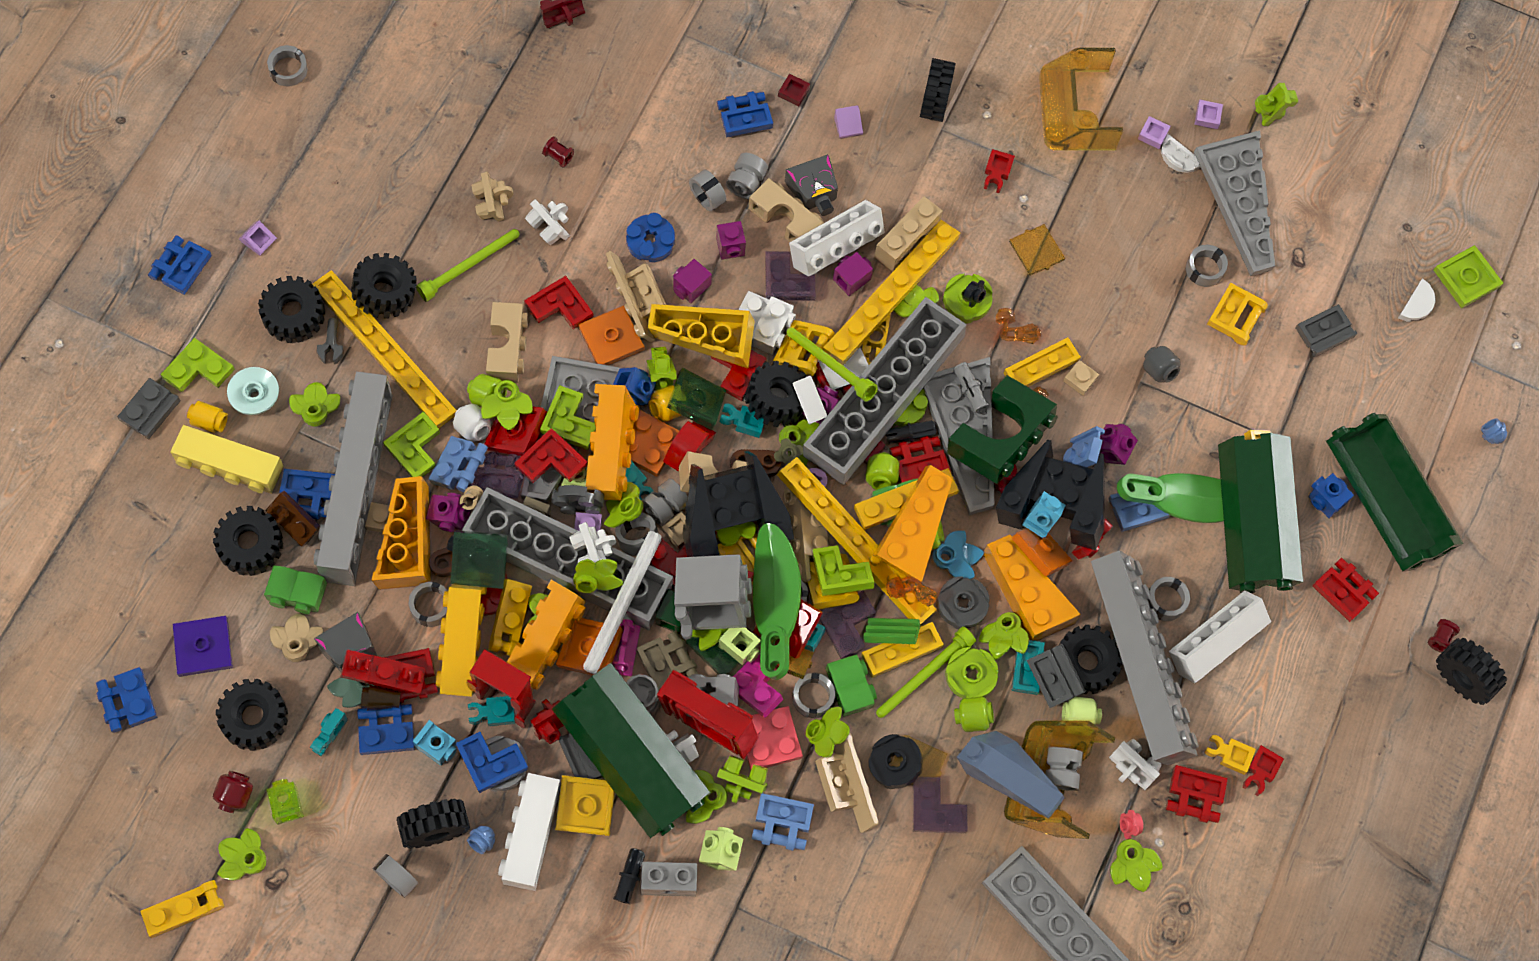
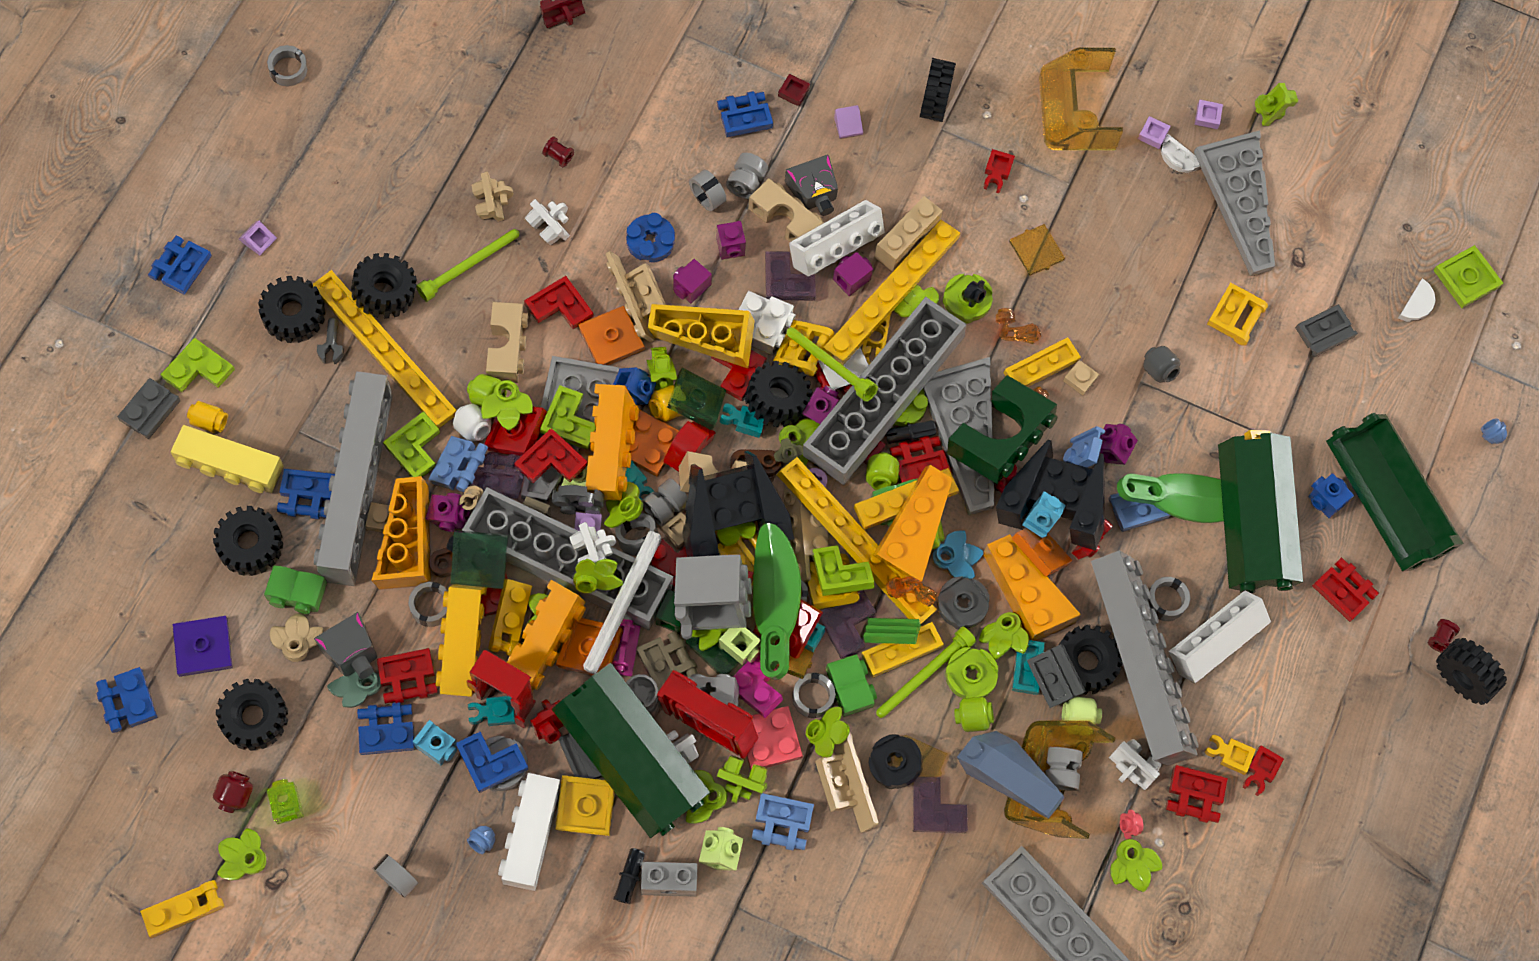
(249, 381): light aqua dish -> none
(293, 518): reddish brown plate -> none
(314, 404): lime plate -> none
(331, 727): teal plate -> none
(379, 698): dark brown cone -> none
(383, 672): red plate -> none
(433, 823): black tyre -> none
(809, 399): white sticker -> none
(971, 387): light grey pin -> none
(1207, 251): light grey piece -> none

